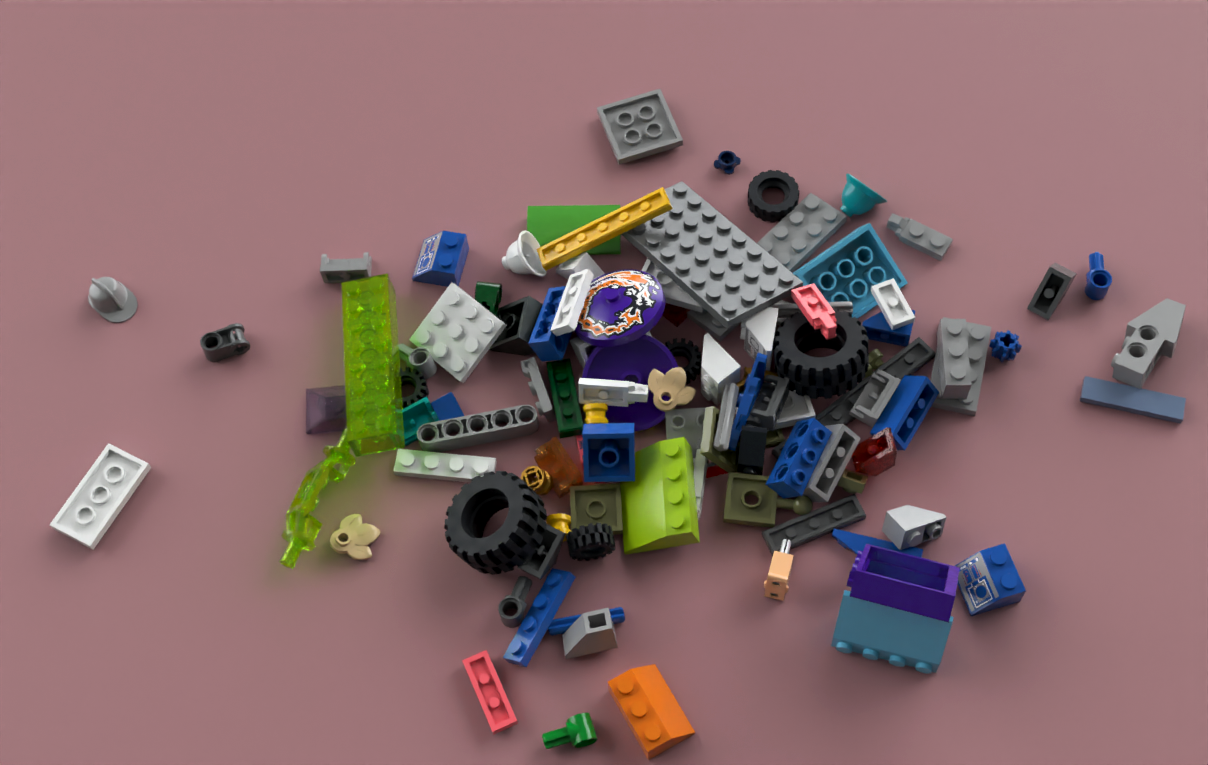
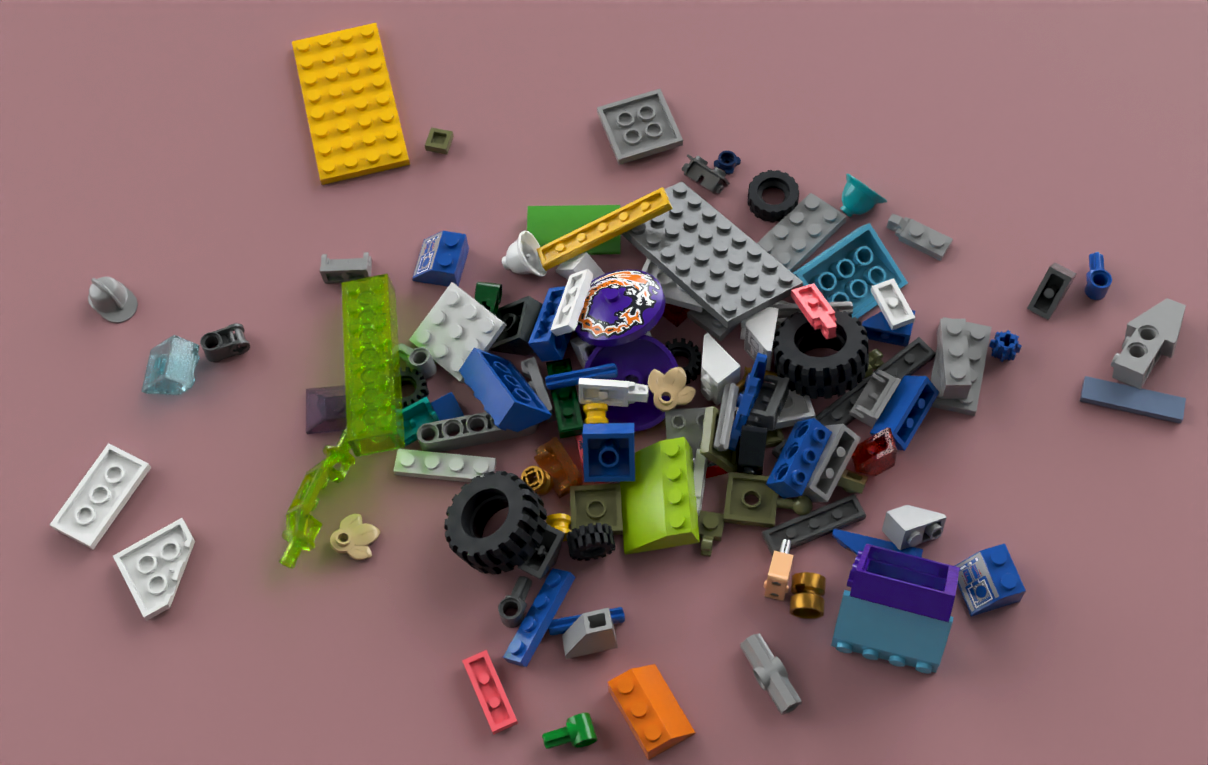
(156, 567): none -> white plate
(171, 367): none -> clear light blue slope
(349, 104): none -> yellow plate
(439, 140): none -> olive plate
(503, 391): none -> blue slope
(572, 378): none -> blue axle
(710, 529): none -> olive plate
(713, 178): none -> dark grey hinge
(770, 673): none -> light grey piece
(807, 596): none -> pearl gold wheel

